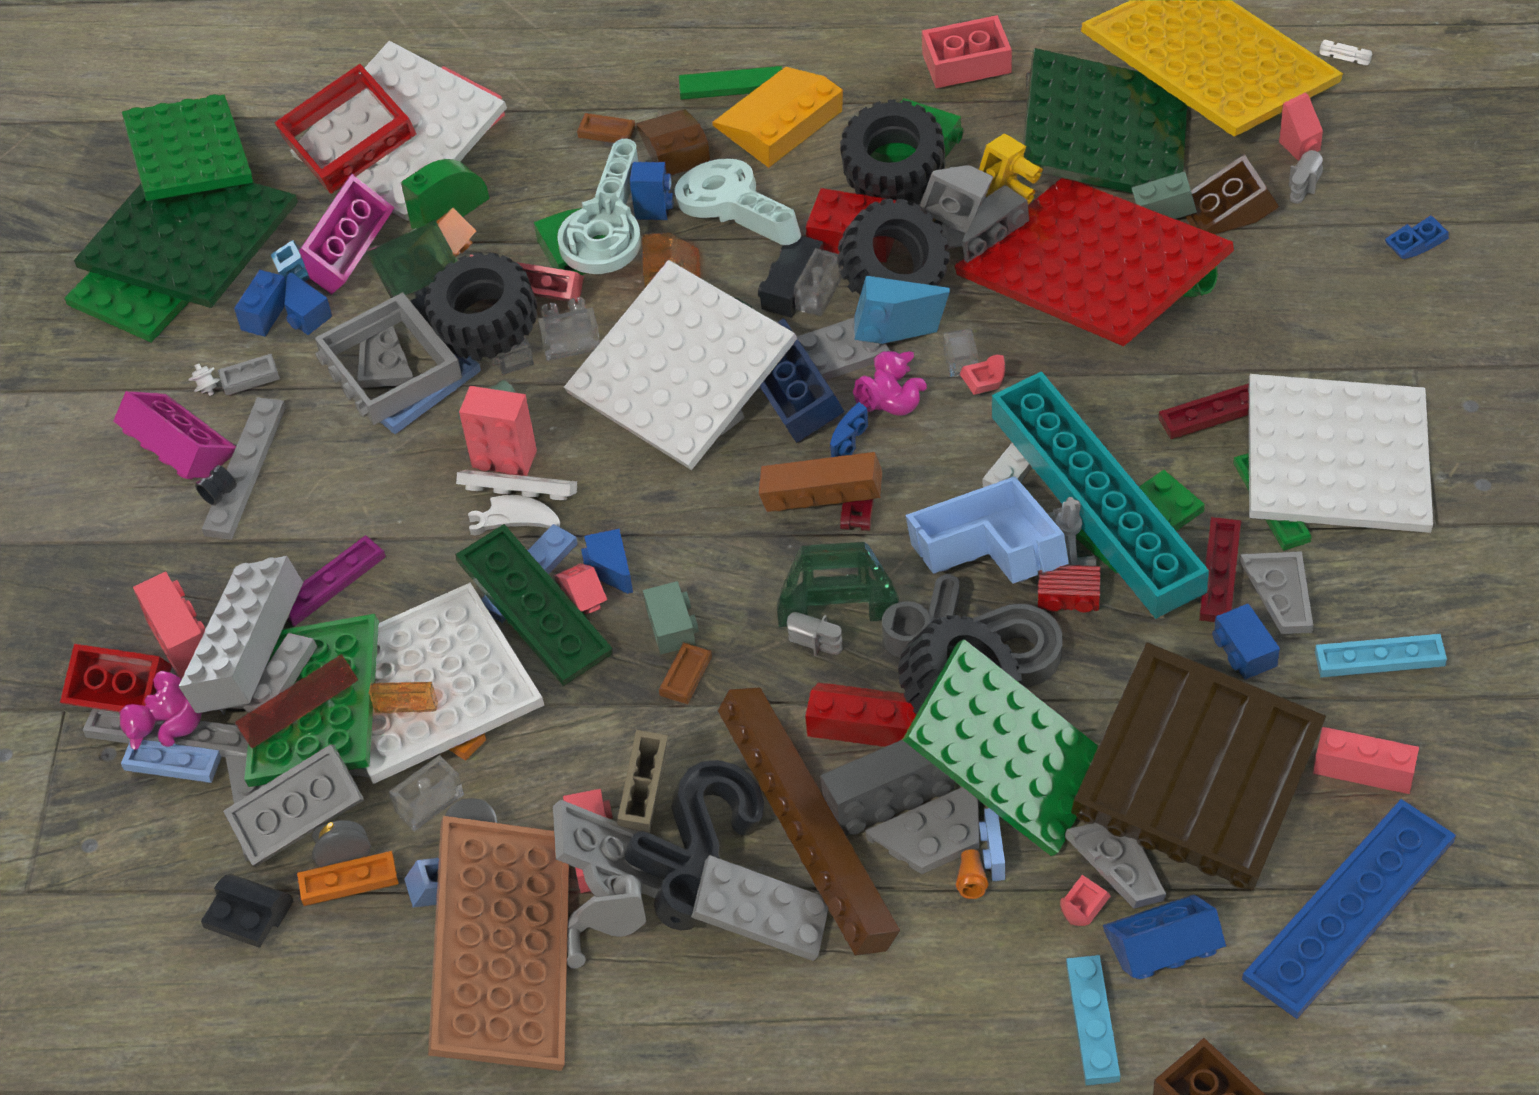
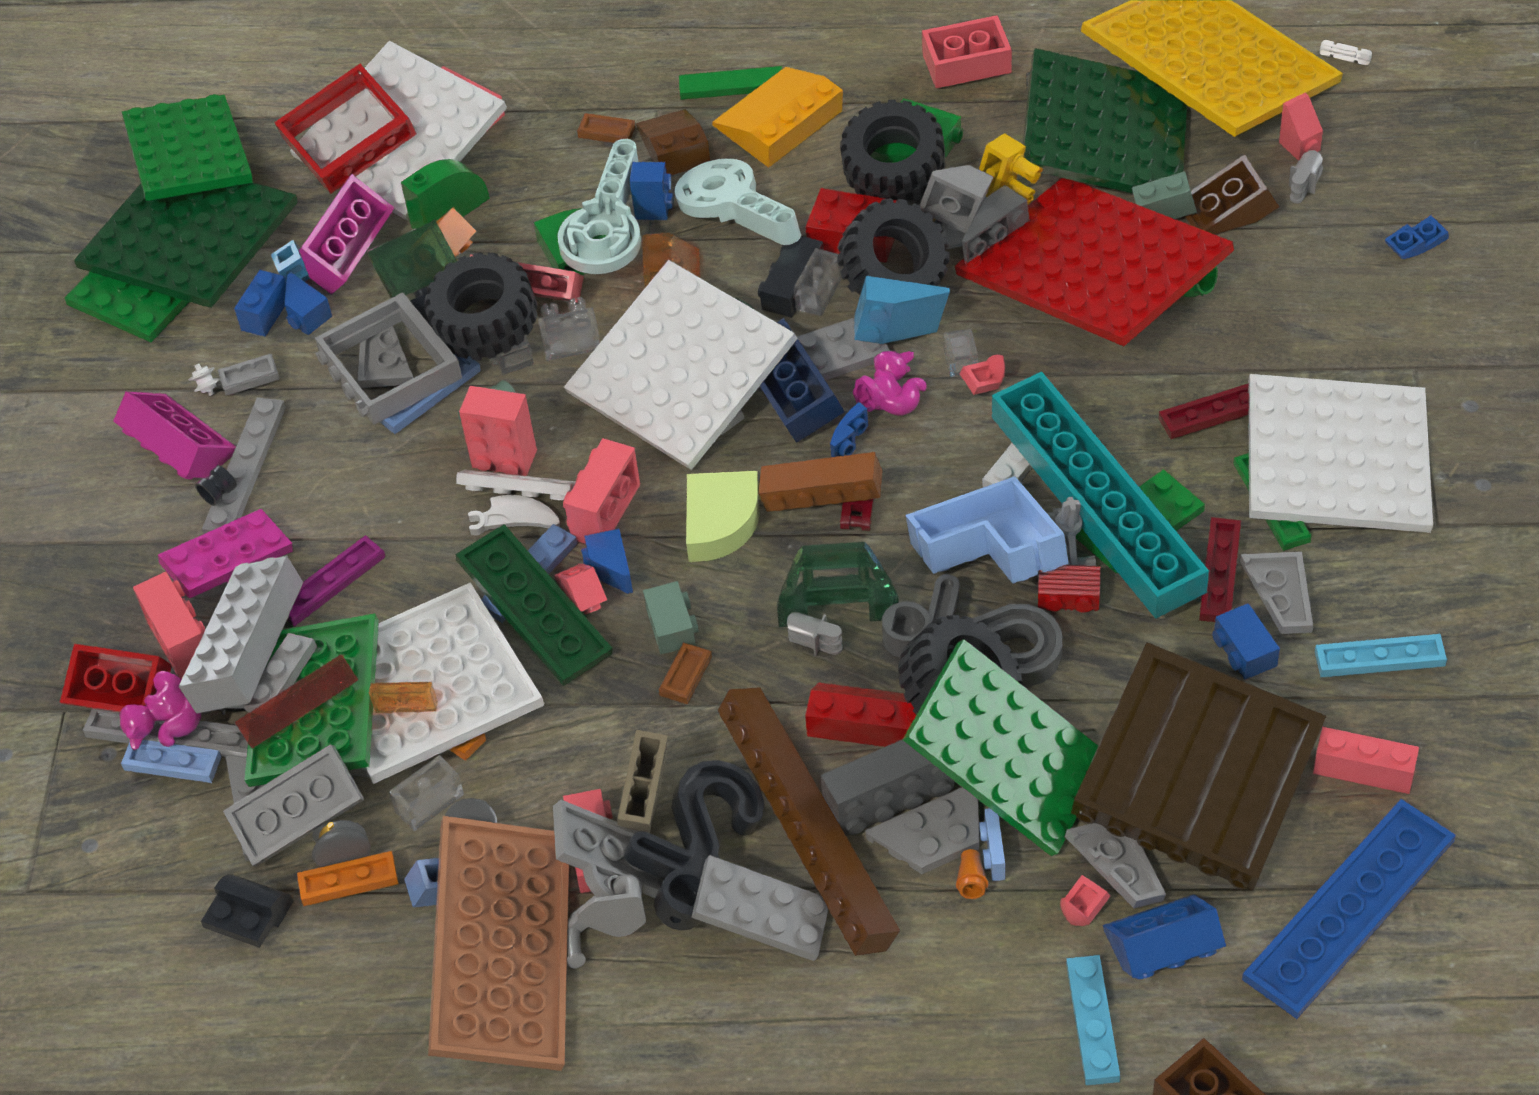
(214, 555): none -> dark pink plate
(602, 490): none -> coral brick
(720, 513): none -> yellowish green brick

